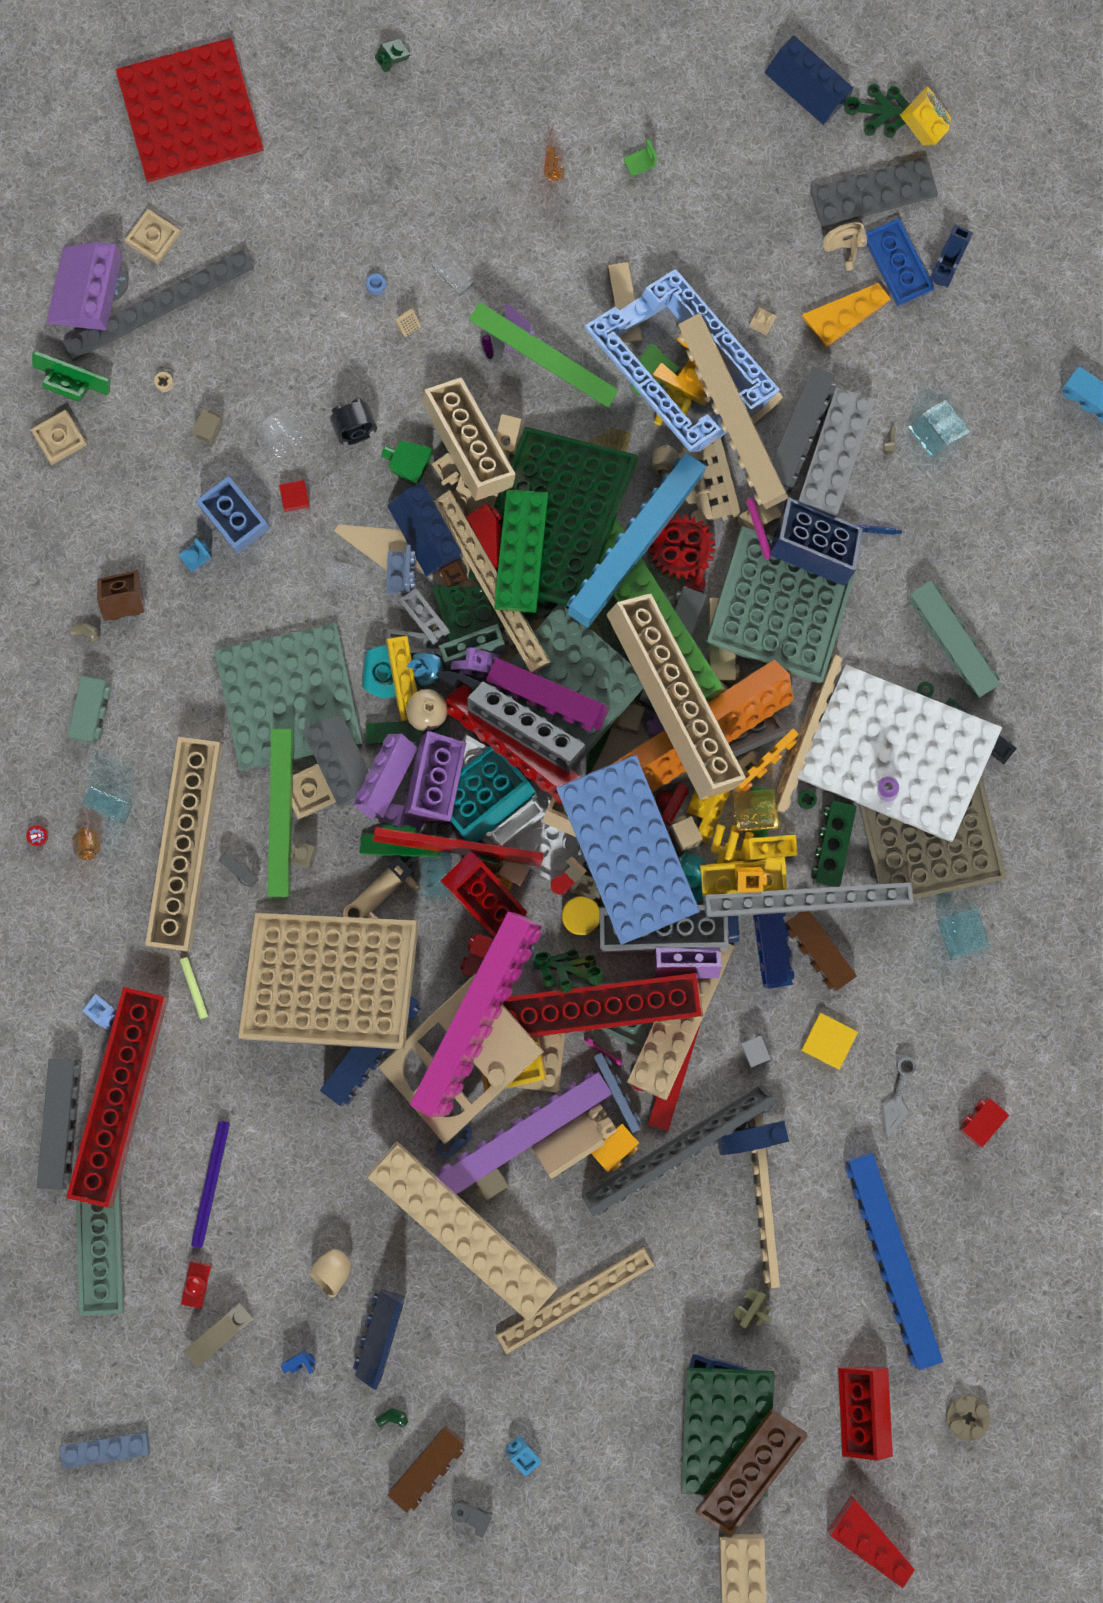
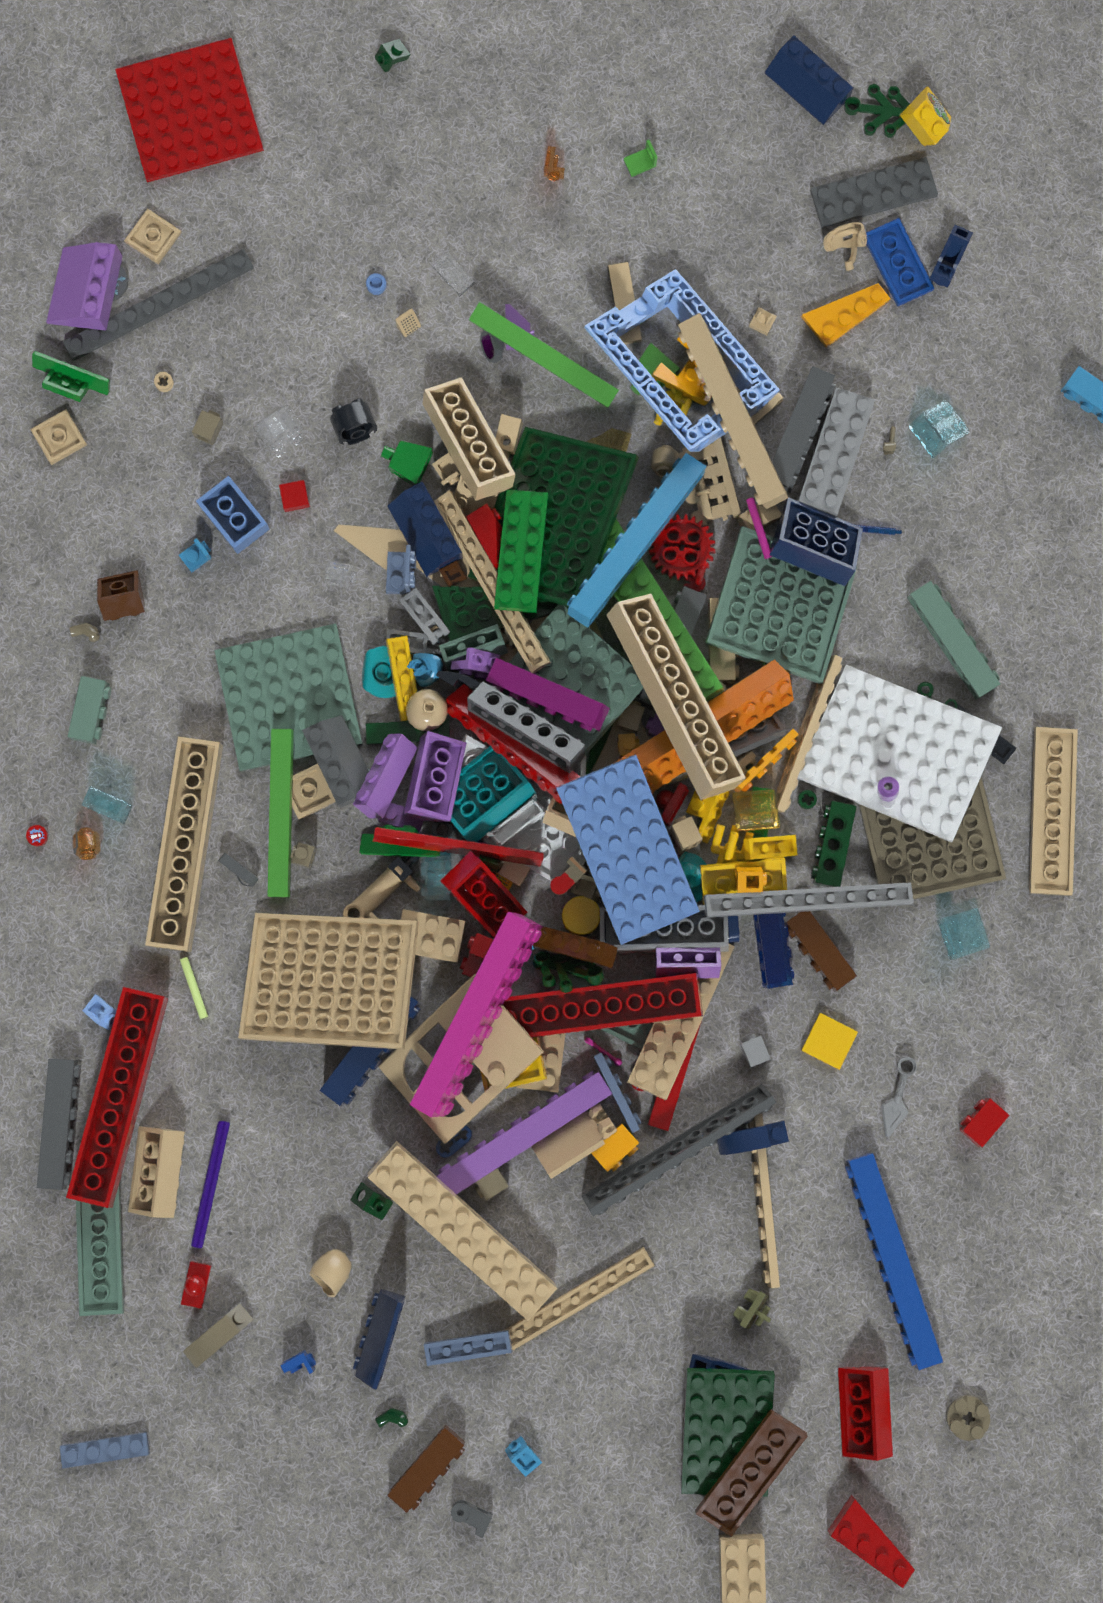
(156, 1172): none -> tan slope
(372, 1202): none -> dark green bracket
(437, 936): none -> tan brick
(468, 1347): none -> sand blue plate
(576, 947): none -> reddish brown brick
(627, 743): none -> light orange brick
(1053, 811): none -> tan plate

